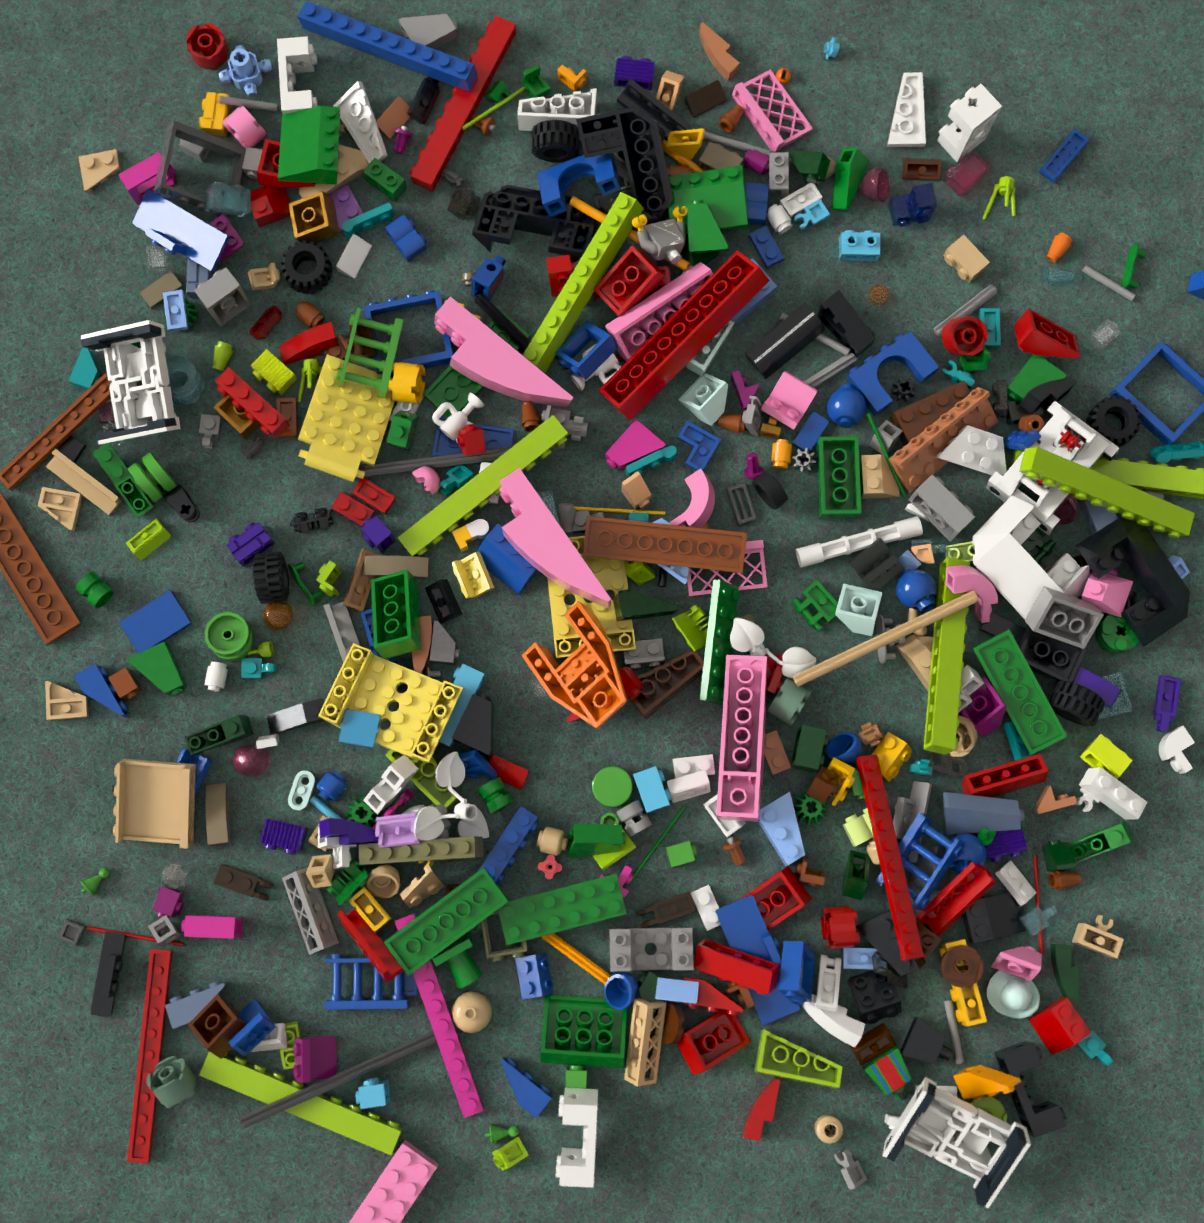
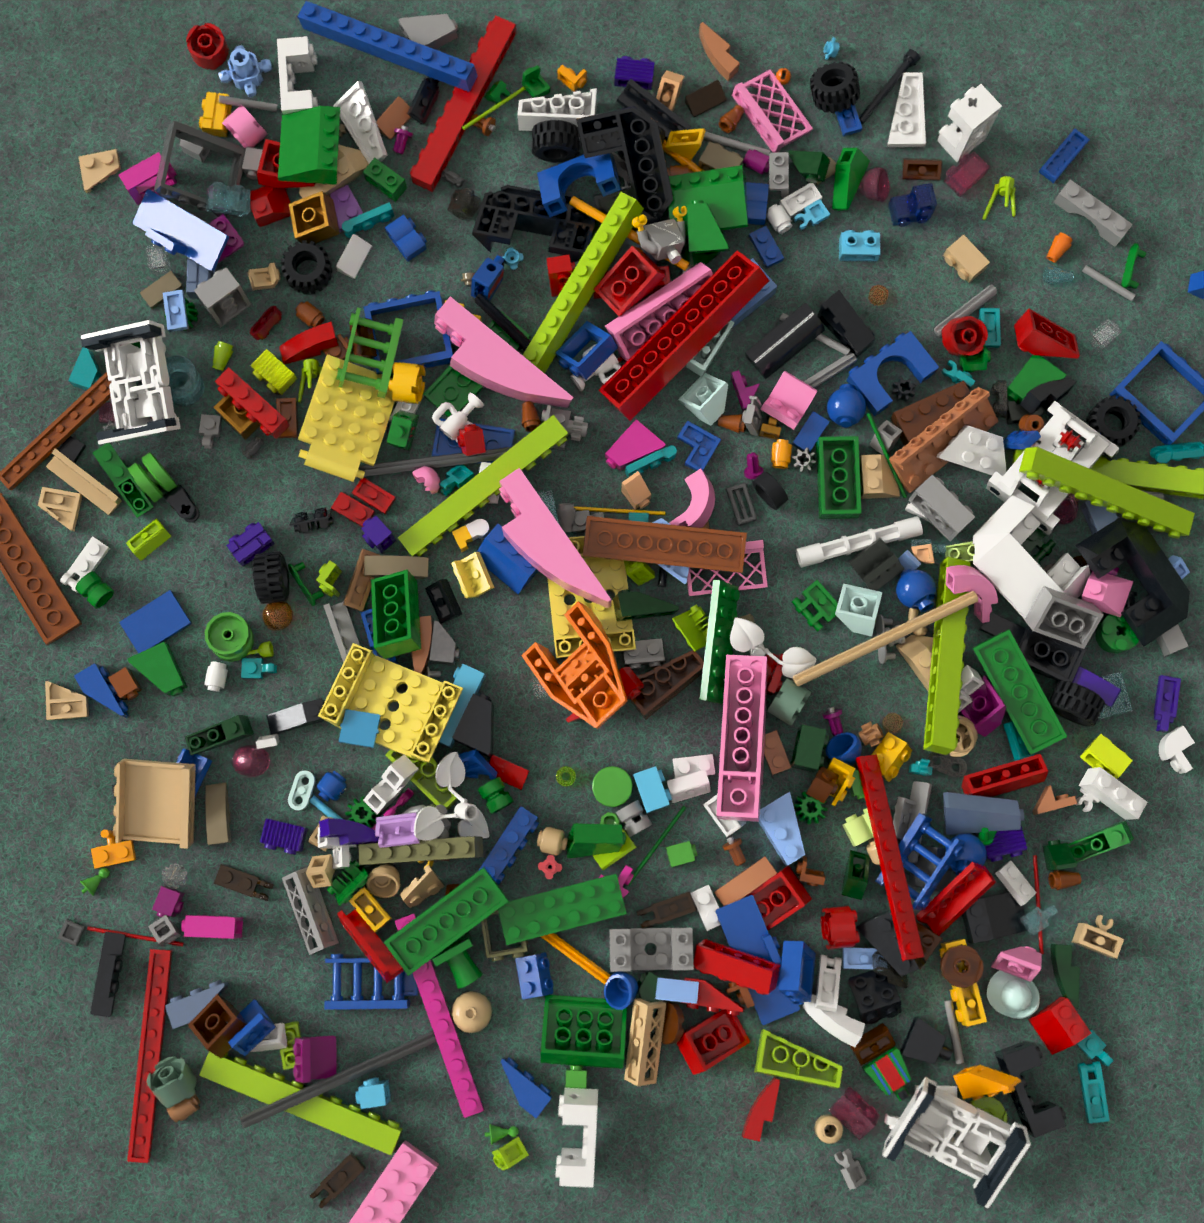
(85, 562): none -> white plate
(112, 853): none -> light orange plate
(184, 1108): none -> medium nougat brick
(339, 1178): none -> dark brown hinge
(511, 252): none -> medium azure plate
(570, 771): none -> clear neon green plate
(745, 882): none -> nougat slope
(834, 720): none -> magenta piece
(835, 87): none -> black tyre
(849, 121): none -> blue plate
(855, 1113): none -> clear pink bracket
(892, 723): none -> clear orange tile
(910, 59): none -> black piece
(1093, 1092): none -> teal plate
(1109, 223): none -> light grey arch
(1172, 641): none -> light grey brick

